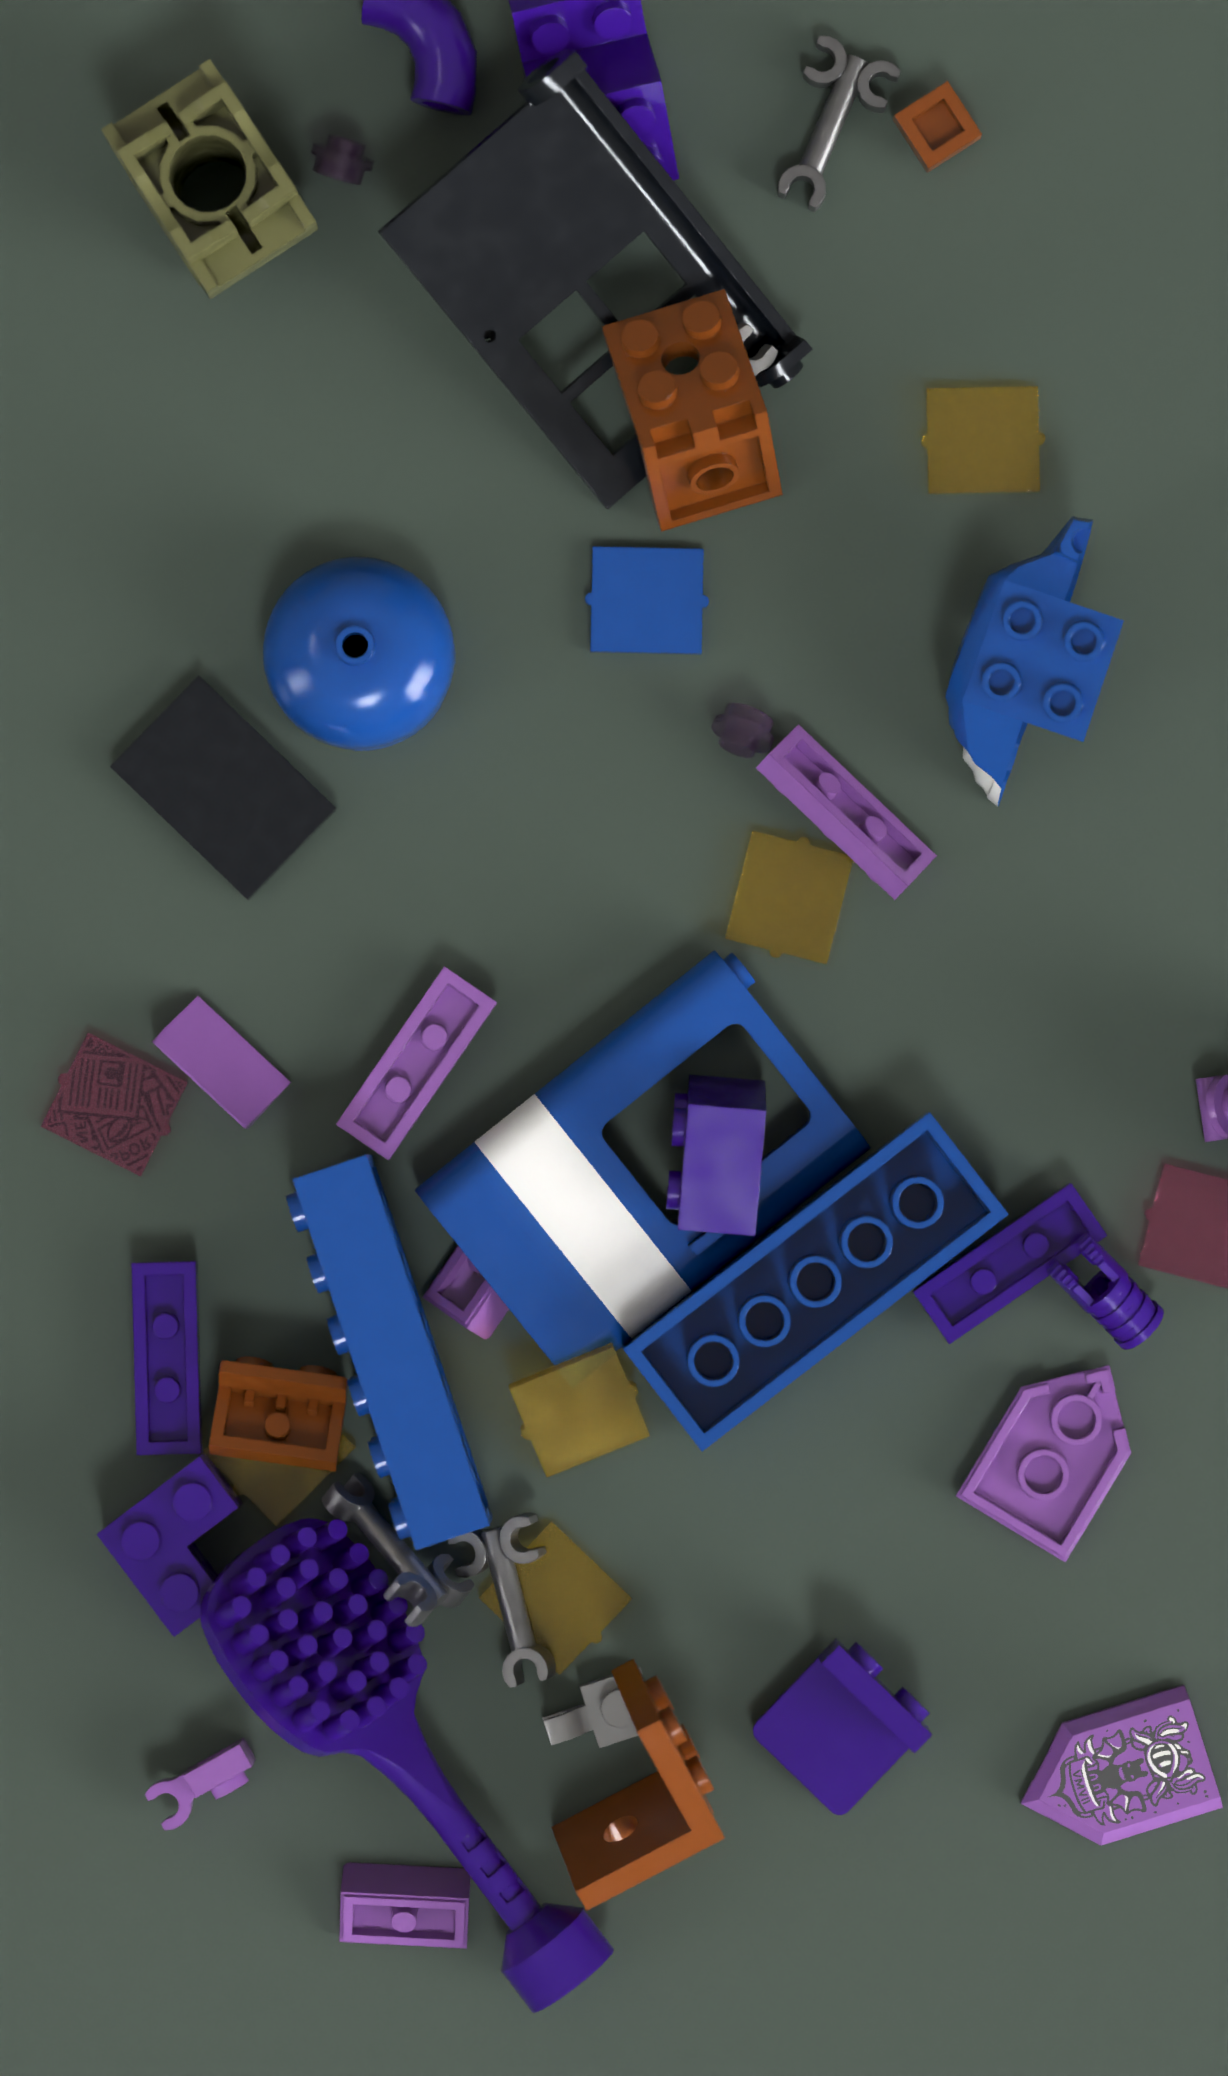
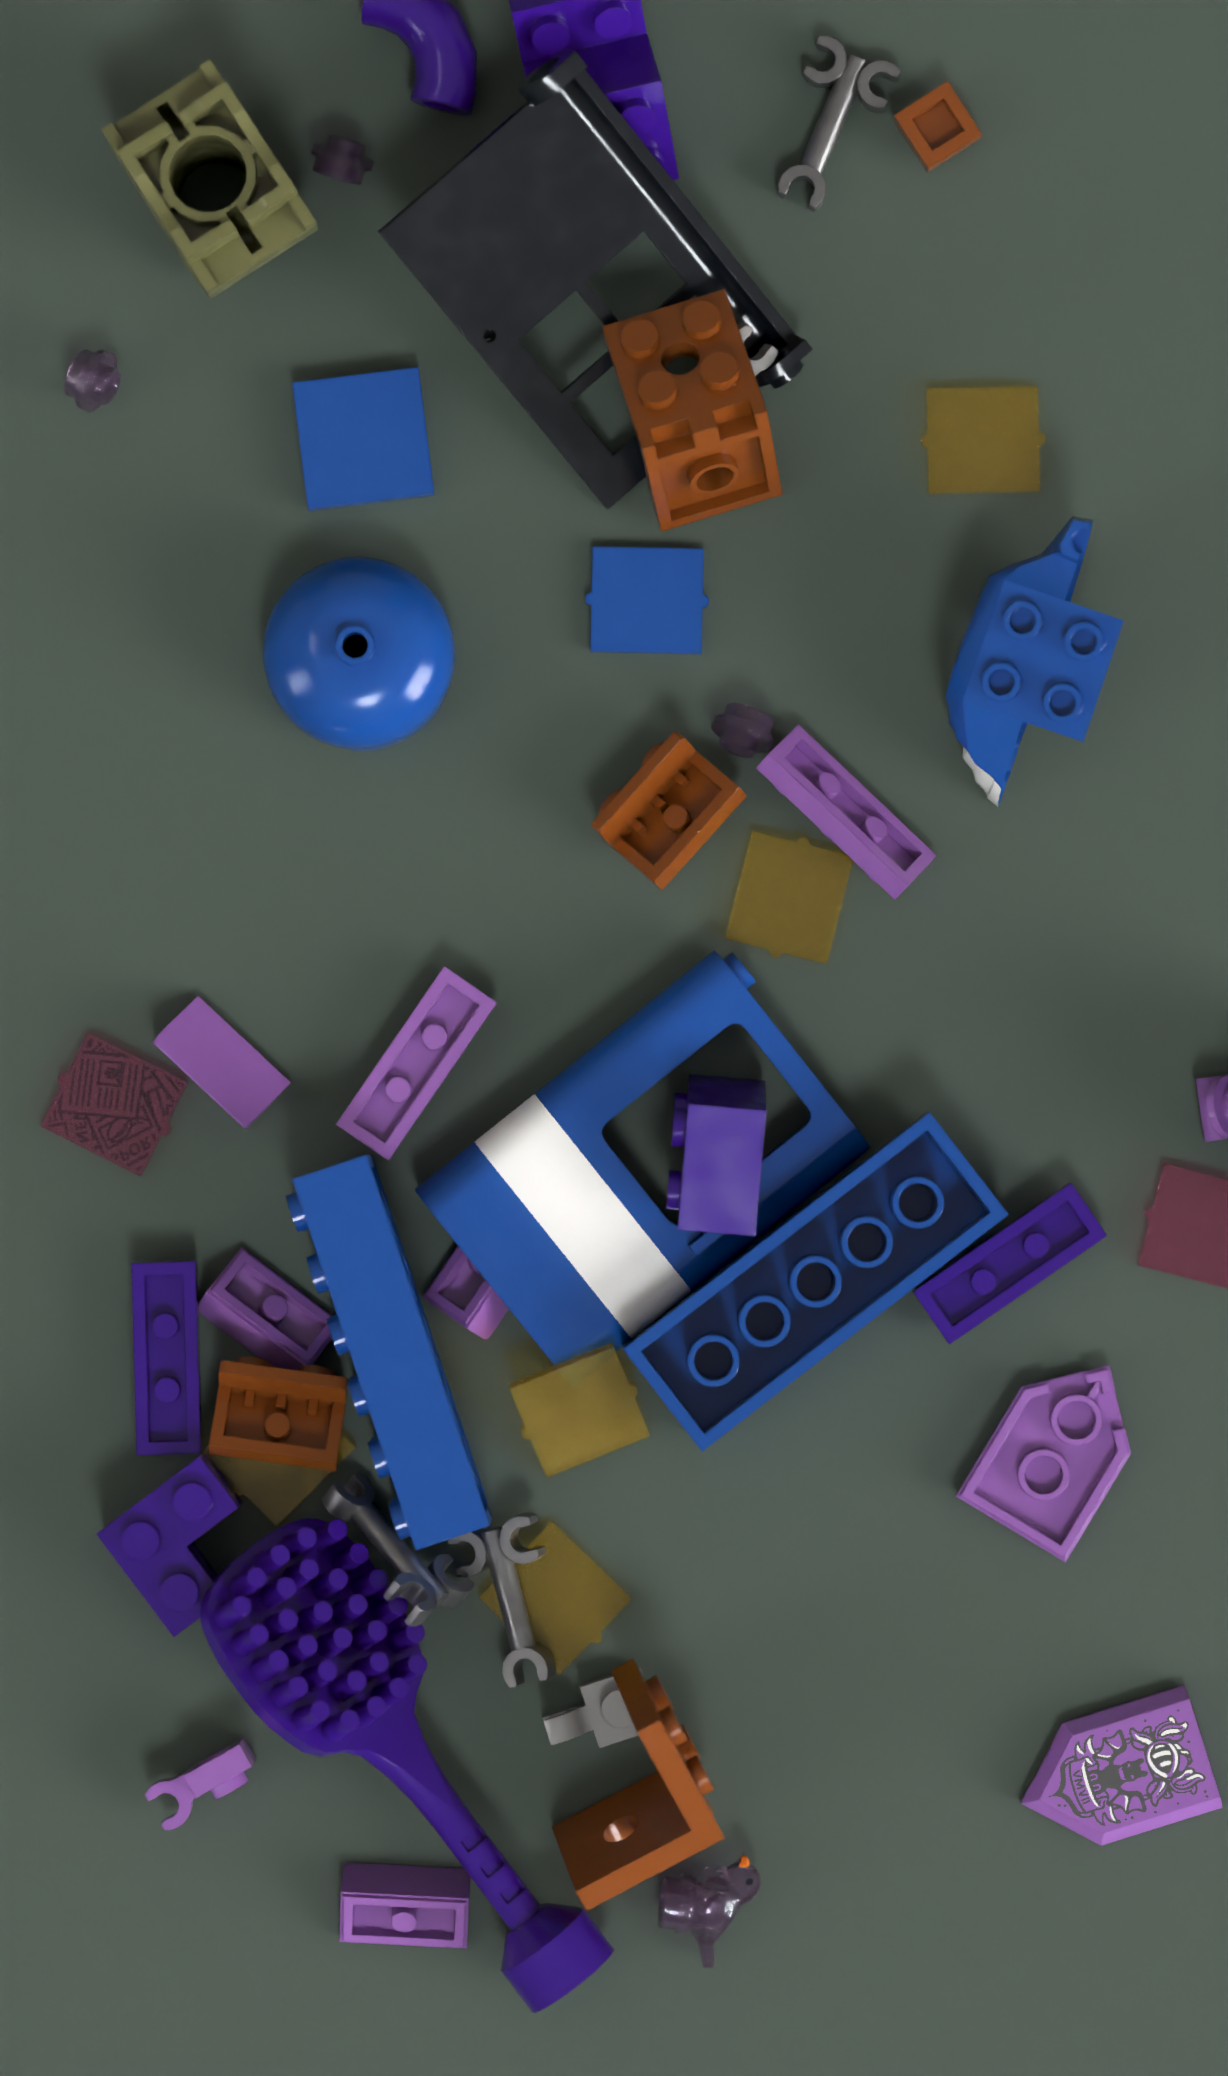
(92, 379): none -> clear purple plate
(223, 787): black tile -> none
(266, 1313): none -> medium lavender slope
(363, 439): none -> blue tile
(667, 809): none -> dark orange bracket
(707, 1902): none -> clear purple animal
(841, 1726): dark purple bracket -> none
(1110, 1296): dark purple hinge -> none

